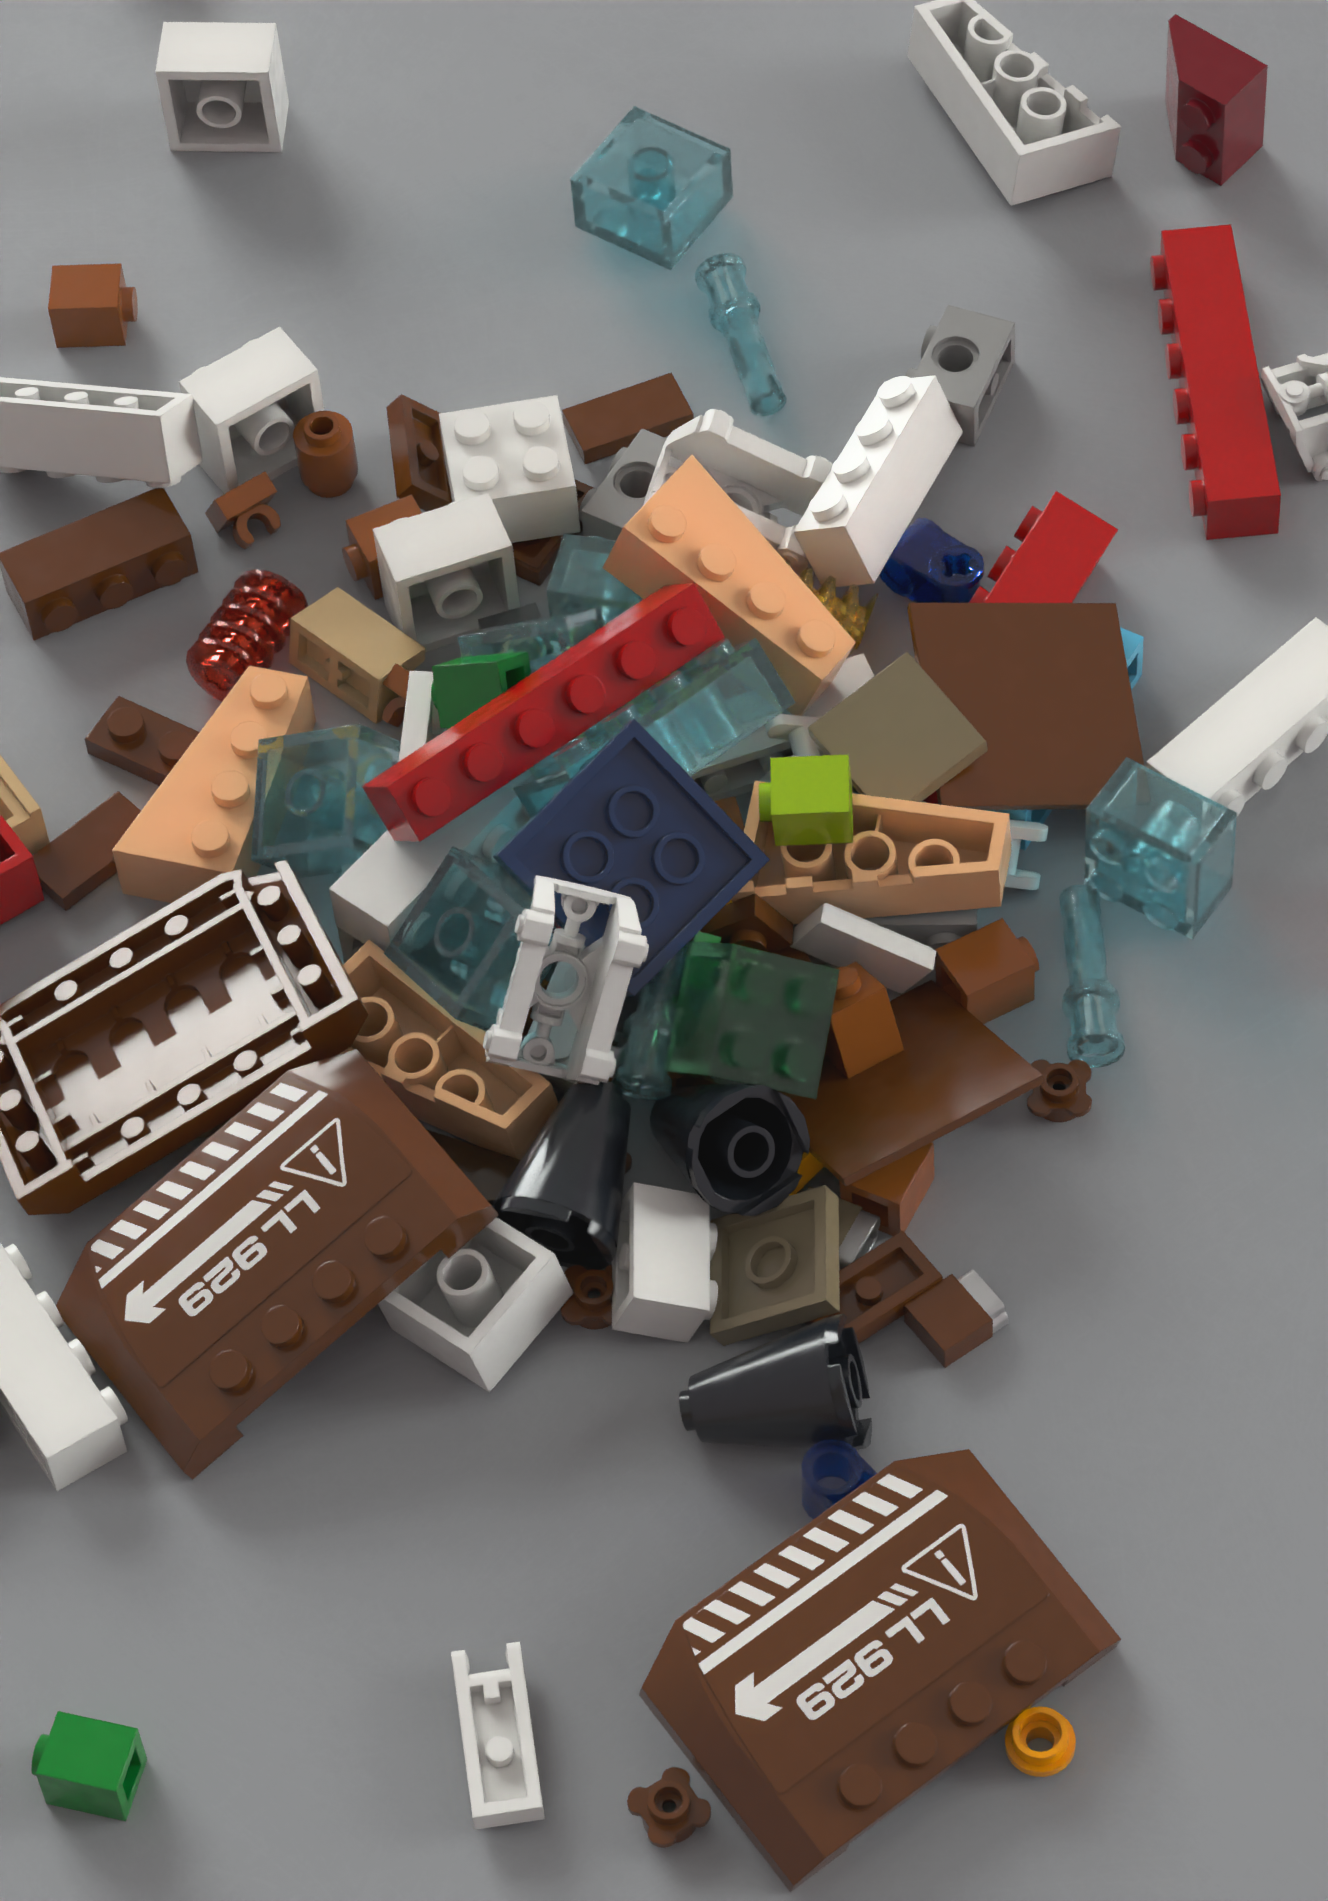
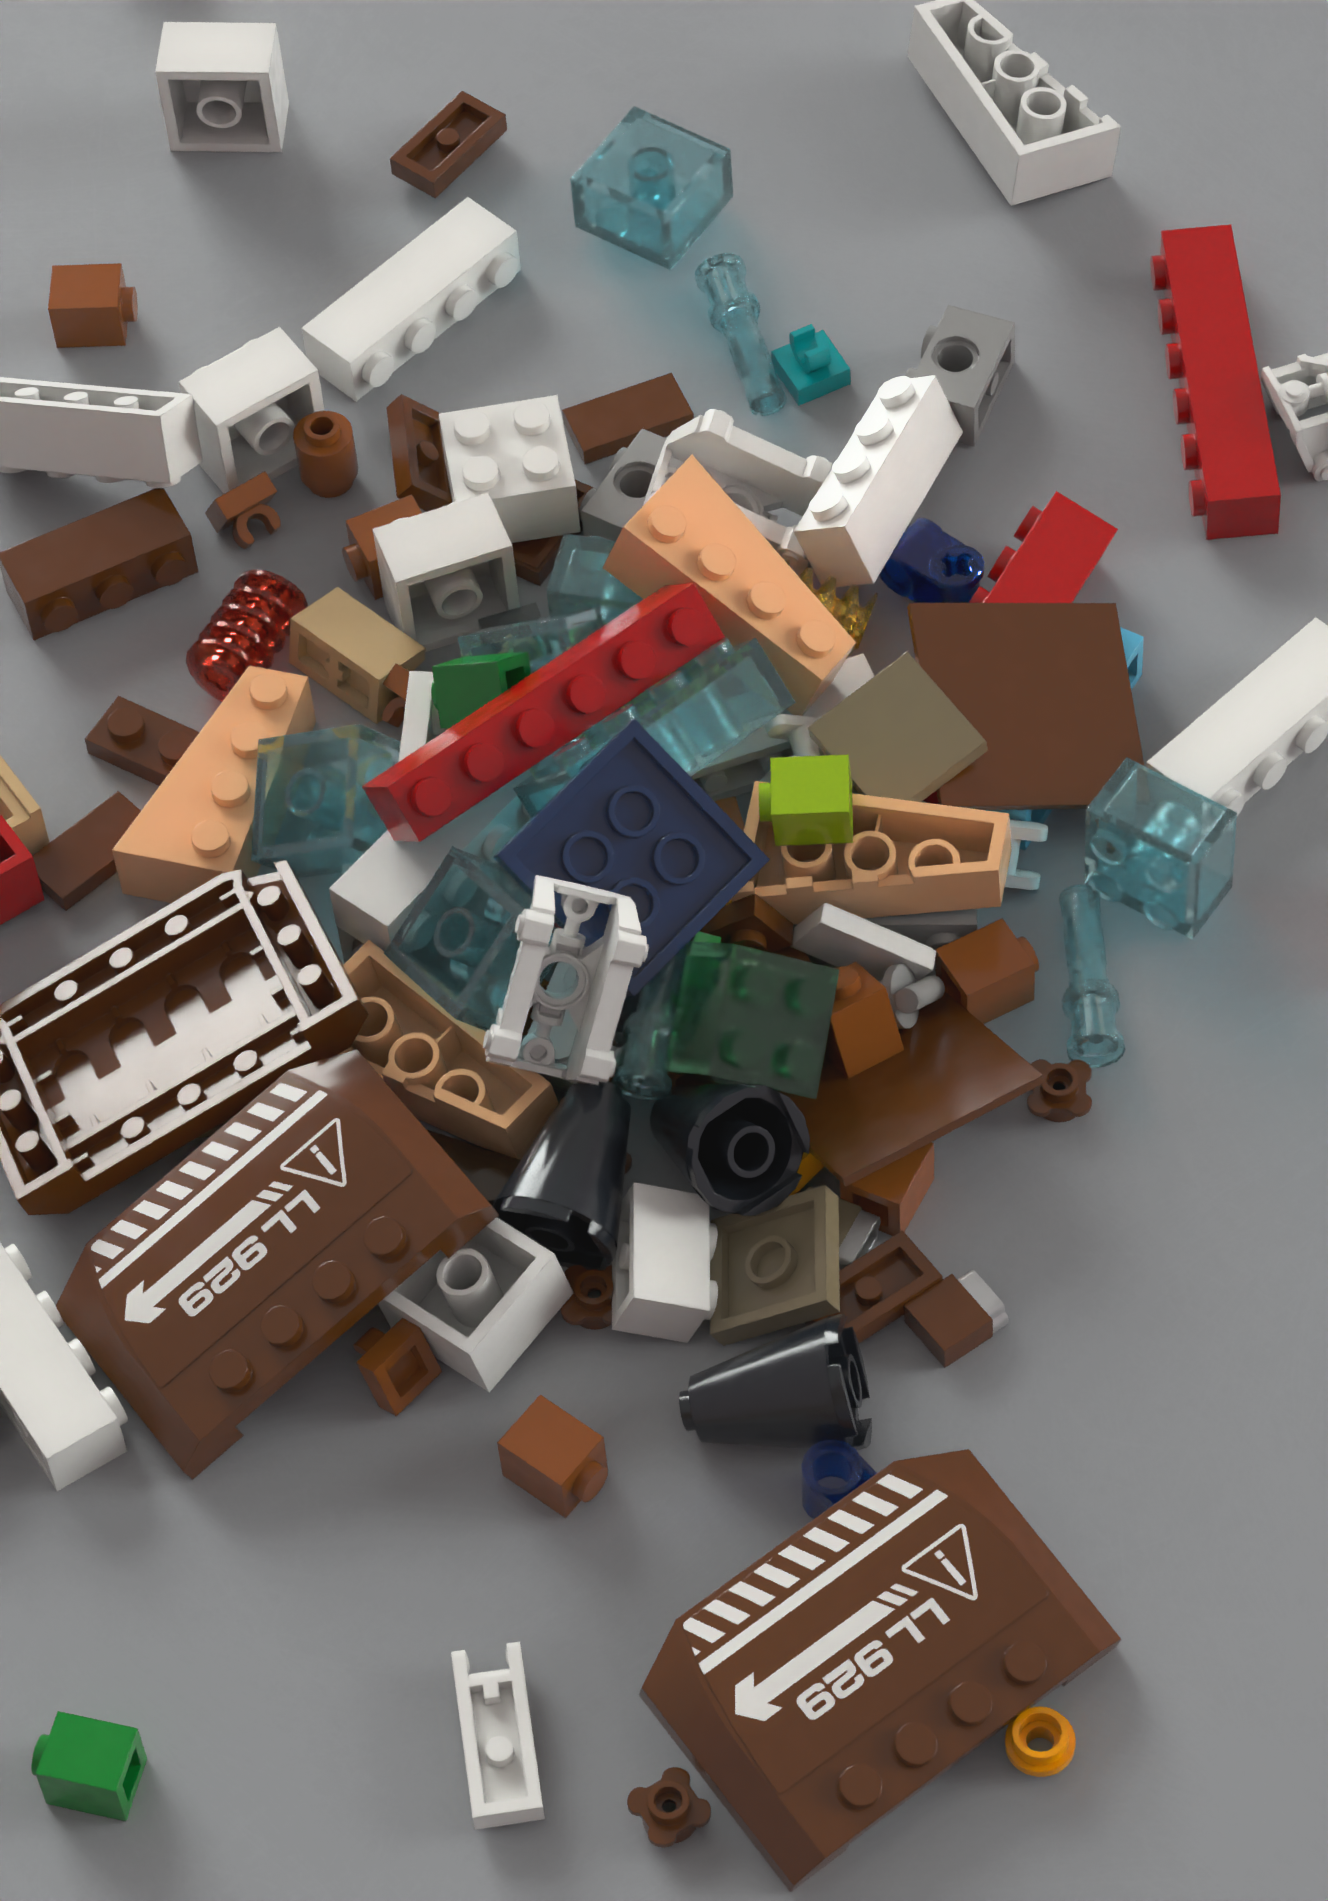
(396, 1364): none -> dark orange tile
(412, 299): none -> white brick
(448, 144): none -> reddish brown plate
(554, 1457): none -> dark orange brick
(810, 365): none -> teal tile
(908, 995): none -> light grey plate
(1212, 101): dark red slope -> none

